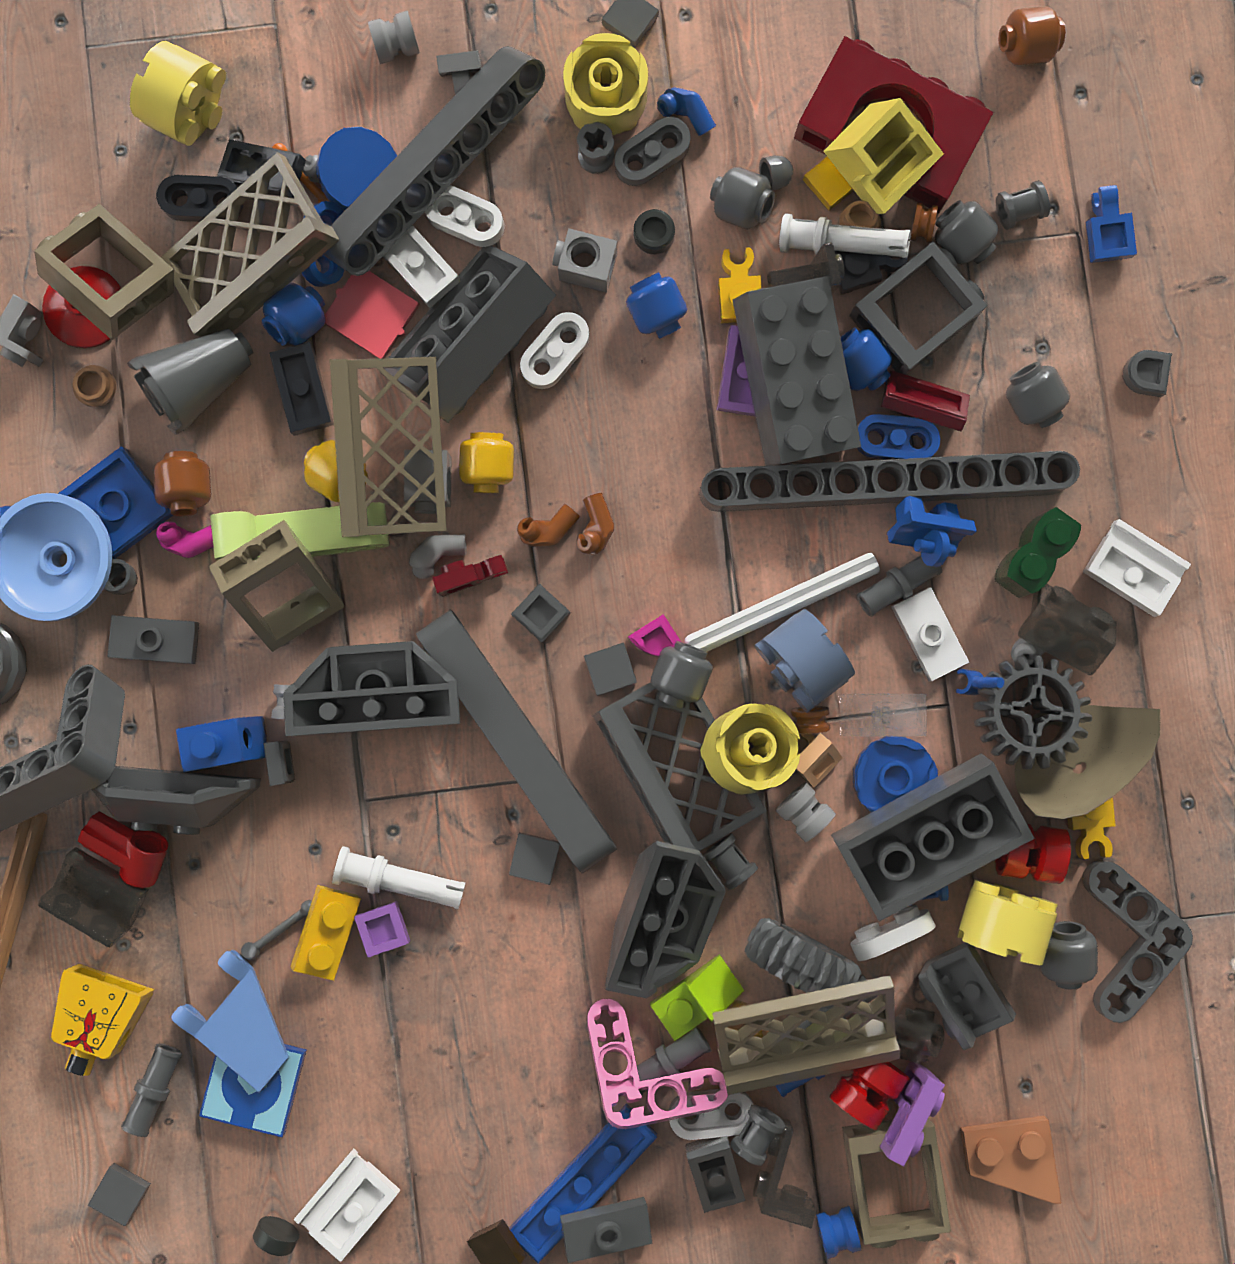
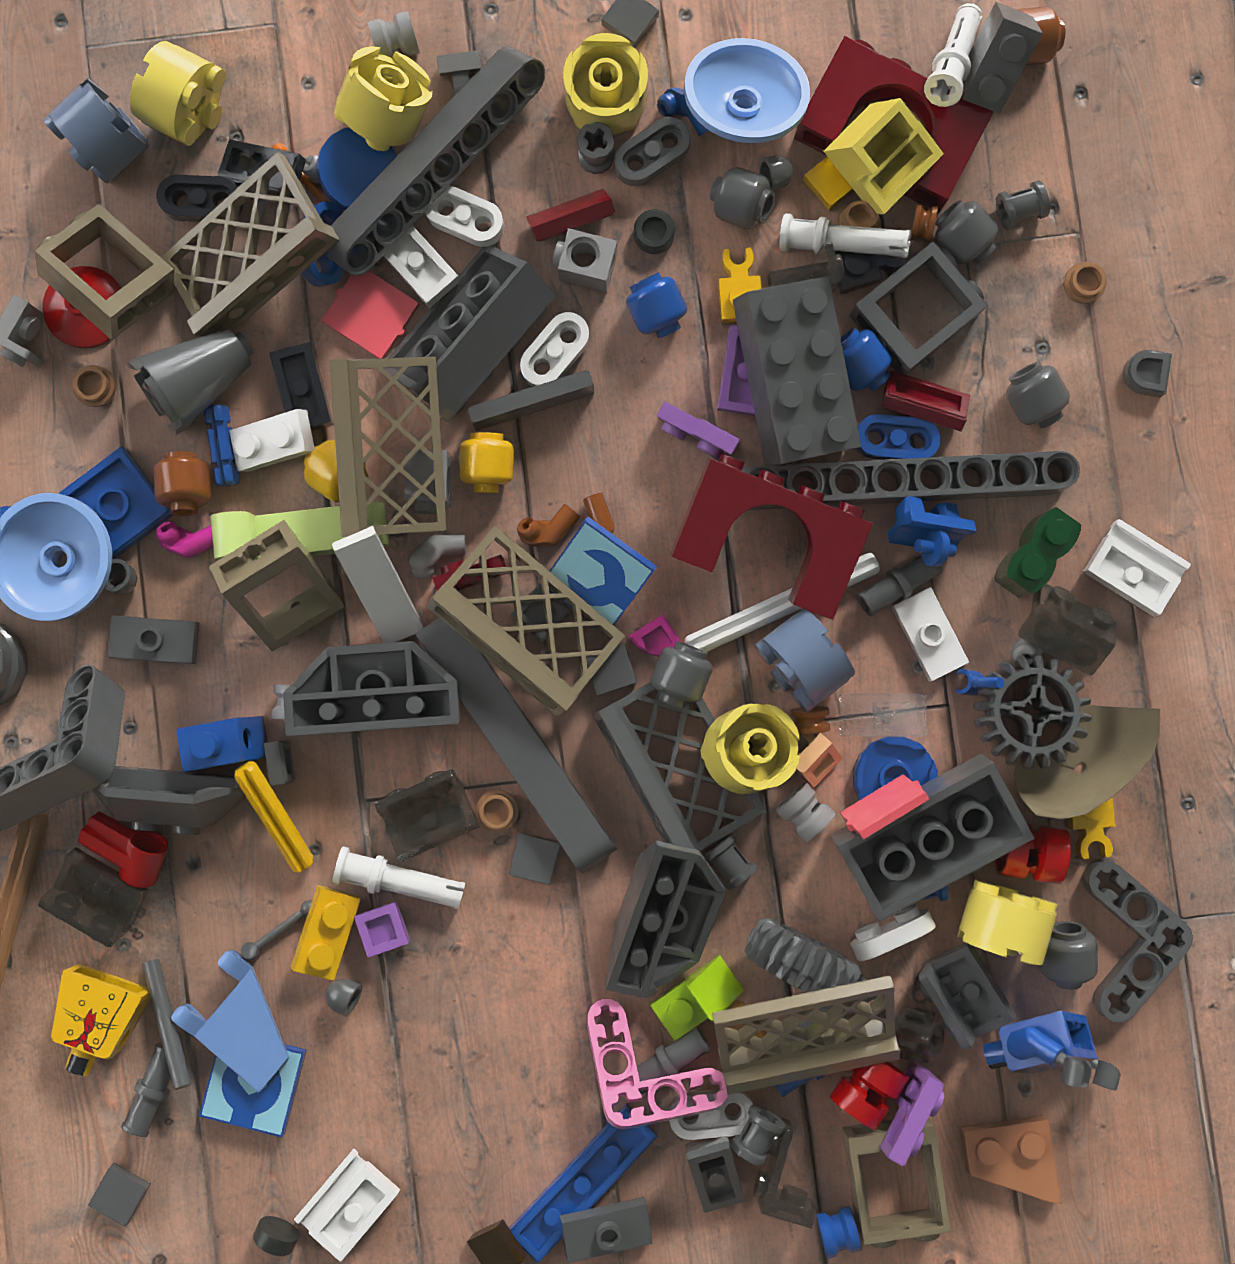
(98, 131): none -> sand blue brick
(167, 1028): none -> dark grey bar
(221, 446): none -> blue axle
(272, 440): none -> white plate
(274, 816): none -> yellow axle
(294, 314): blue head -> none
(343, 996): none -> dark grey hinge
(378, 585): none -> white tile
(383, 98): none -> light yellow brick
(427, 814): none -> clear smoke bracket
(497, 811): none -> medium nougat plate
(503, 649): none -> dark tan fence
(531, 400): none -> dark grey tile
(570, 215): none -> dark red tile
(602, 570): none -> tile
(712, 439): none -> medium lavender plate
(746, 90): none -> light blue dish
(832, 534): none -> dark red arch
(884, 806): none -> coral piece
(953, 64): none -> white pin
(1000, 56): none -> dark grey brick
(1052, 1043): none -> blue torso
(1085, 282): none -> medium nougat plate
(1110, 233): blue plate -> none

